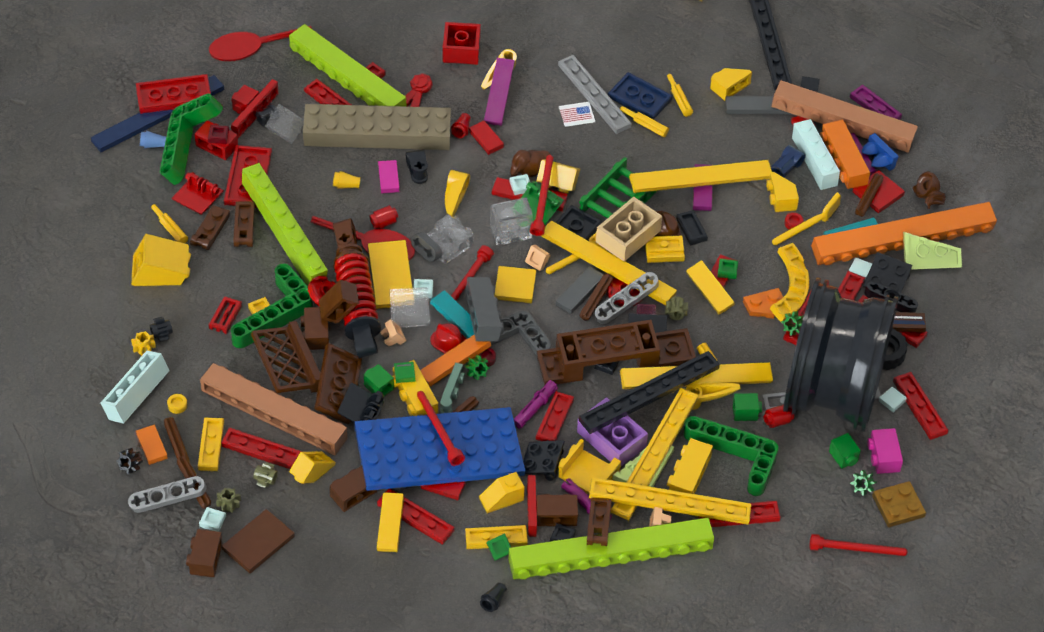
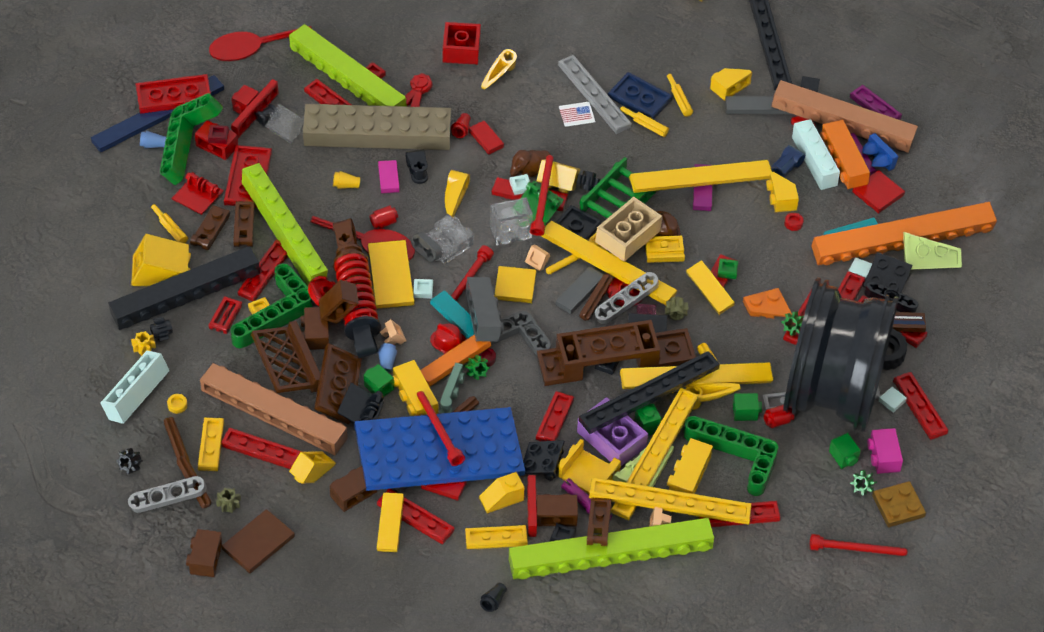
(151, 444): orange tile -> none
(184, 288): none -> black brick
(212, 519): light aqua tile -> none
(254, 286): none -> red tile
(265, 474): olive gear -> none
(387, 356): none -> medium blue cone
(404, 372): green tile -> none
(410, 307): clear tile -> none
(499, 91): magenta tile -> none
(499, 546): green tile -> none
(540, 398): magenta pin -> none
(587, 180): none -> black gear
(648, 418): none -> green brick
(692, 227): black tile -> none
(798, 282): yellow tile -> none
(827, 212): yellow piece -> none
(869, 195): reddish brown axle -> none
(929, 188): reddish brown hair -> none

